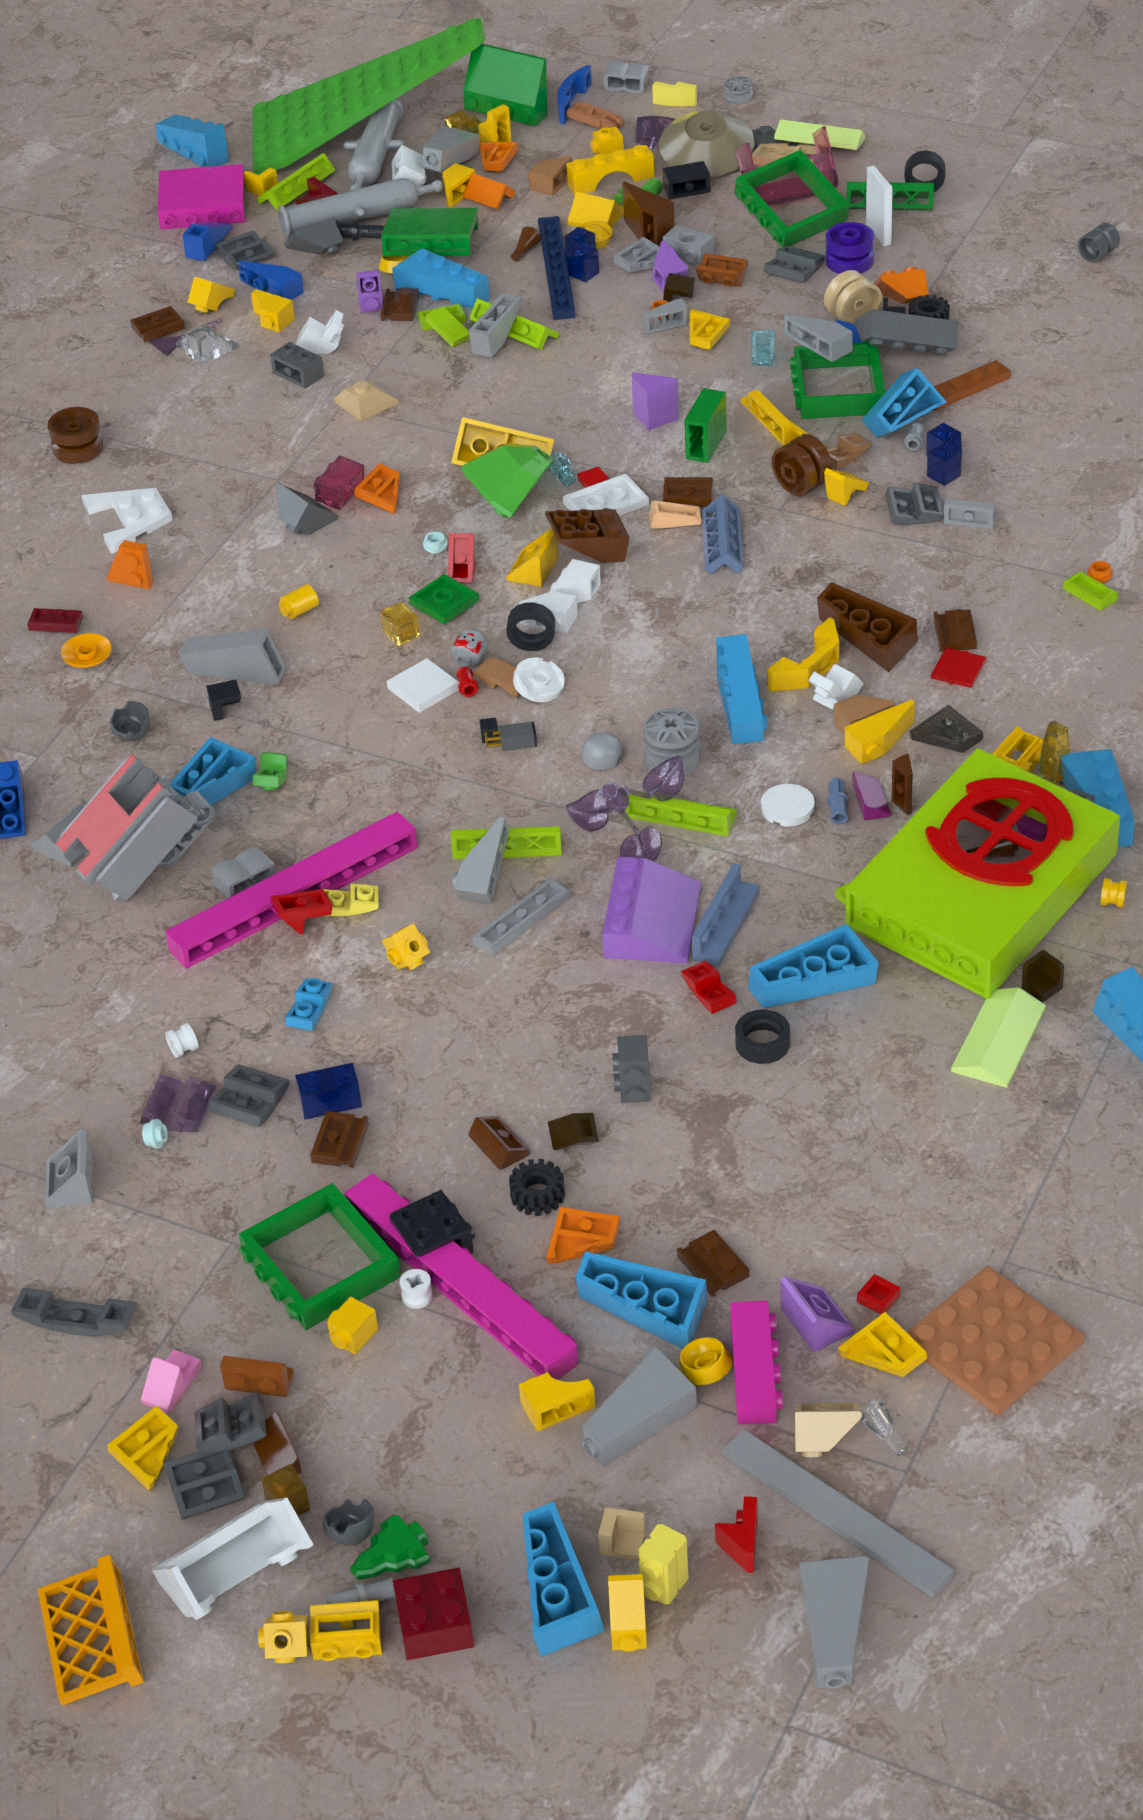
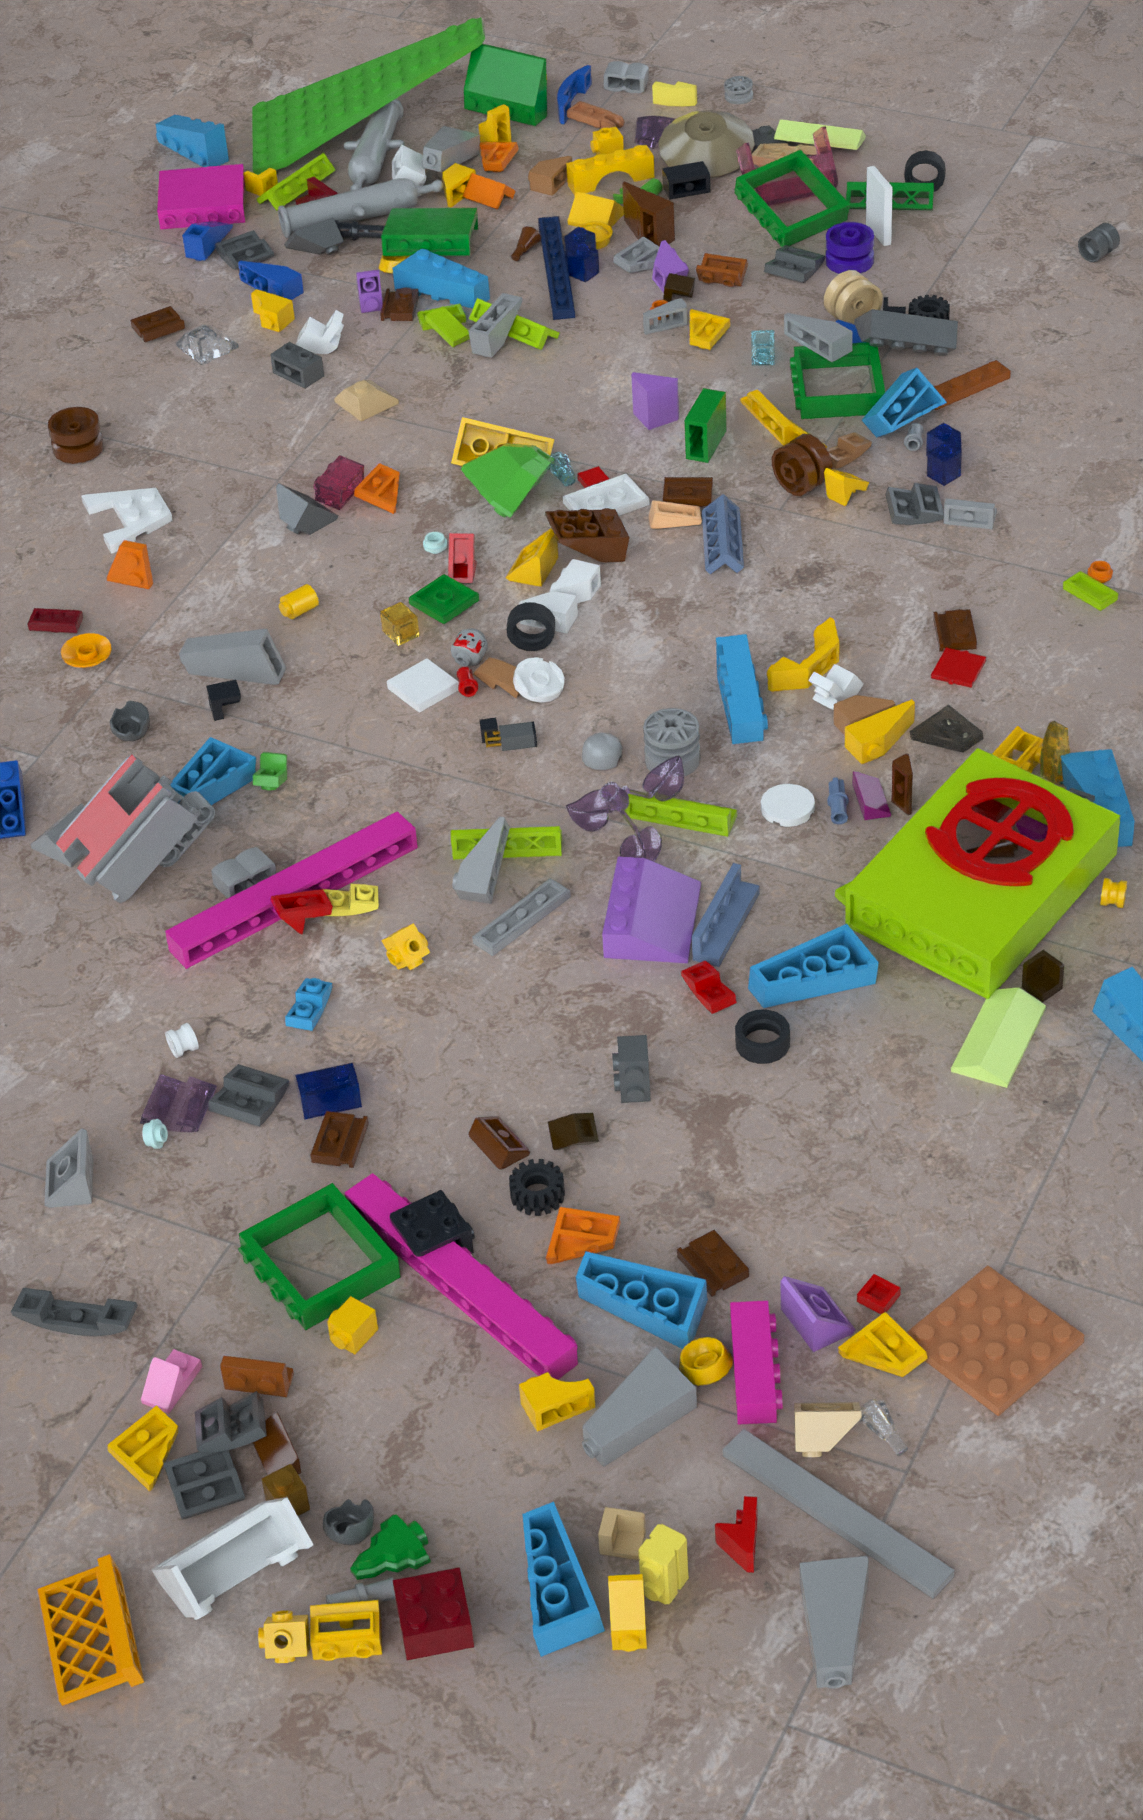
(167, 345): clear purple piece -> none
(208, 294): yellow arch -> none
(421, 1294): white wheel -> none
(462, 122): clear yellow slope -> none
(690, 244): light grey brick -> none
(868, 625): reddish brown wedge -> none
(903, 285): orange slope -> none

